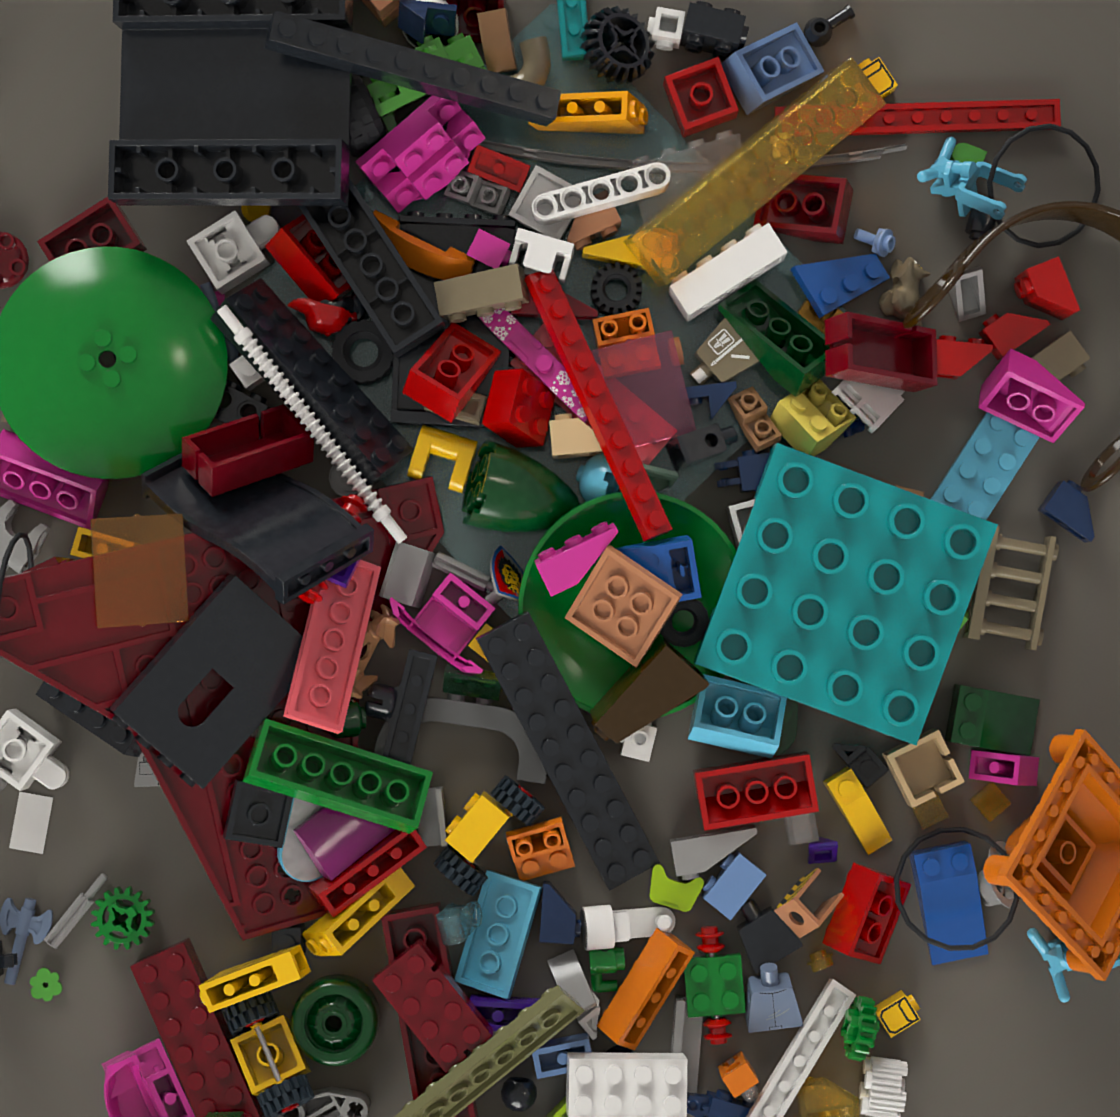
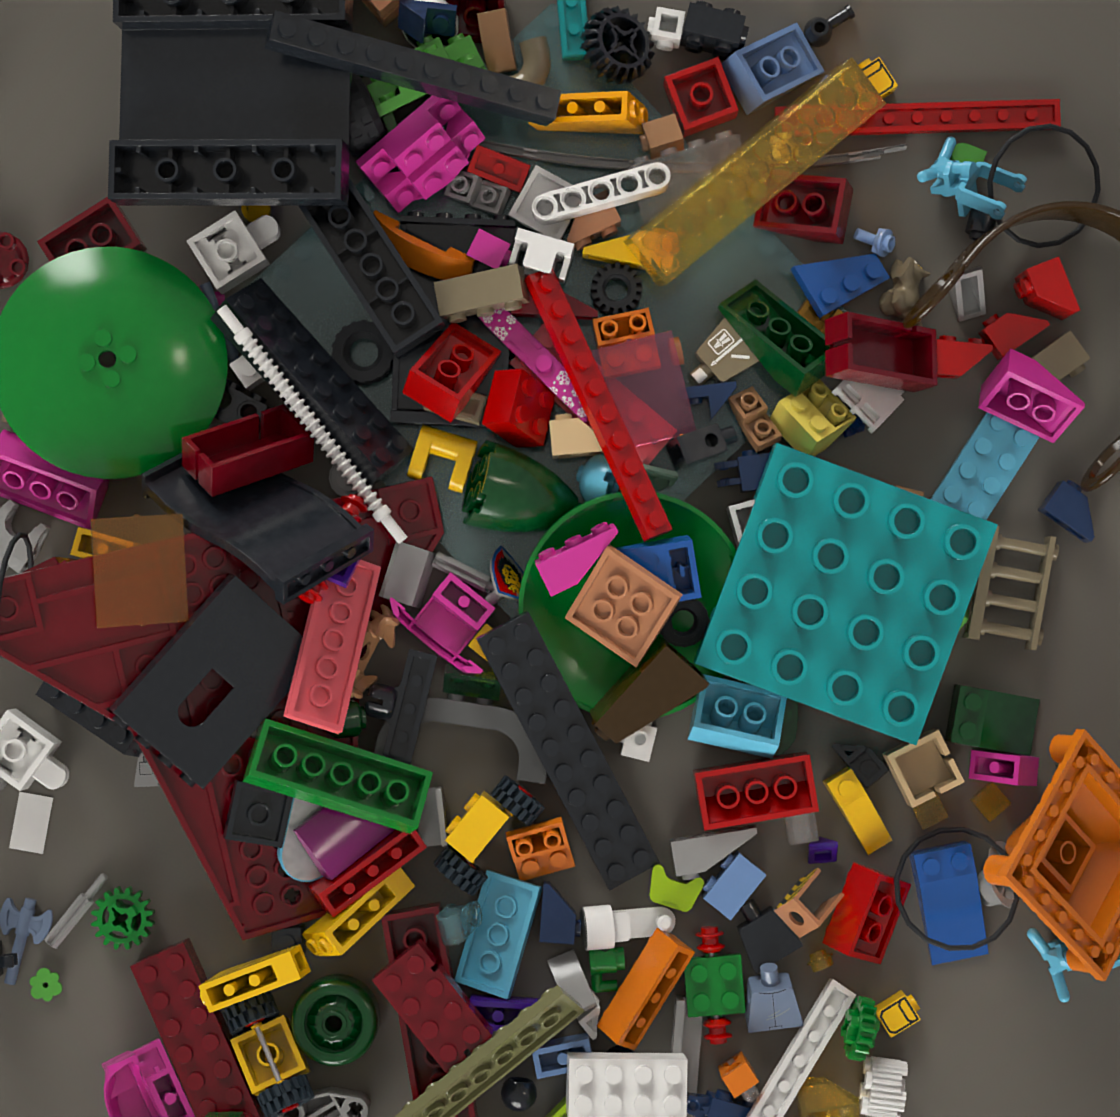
(308, 261): red slope -> none
(327, 315): red hair -> none
(661, 135): none -> medium nougat brick
(727, 272): white brick -> none

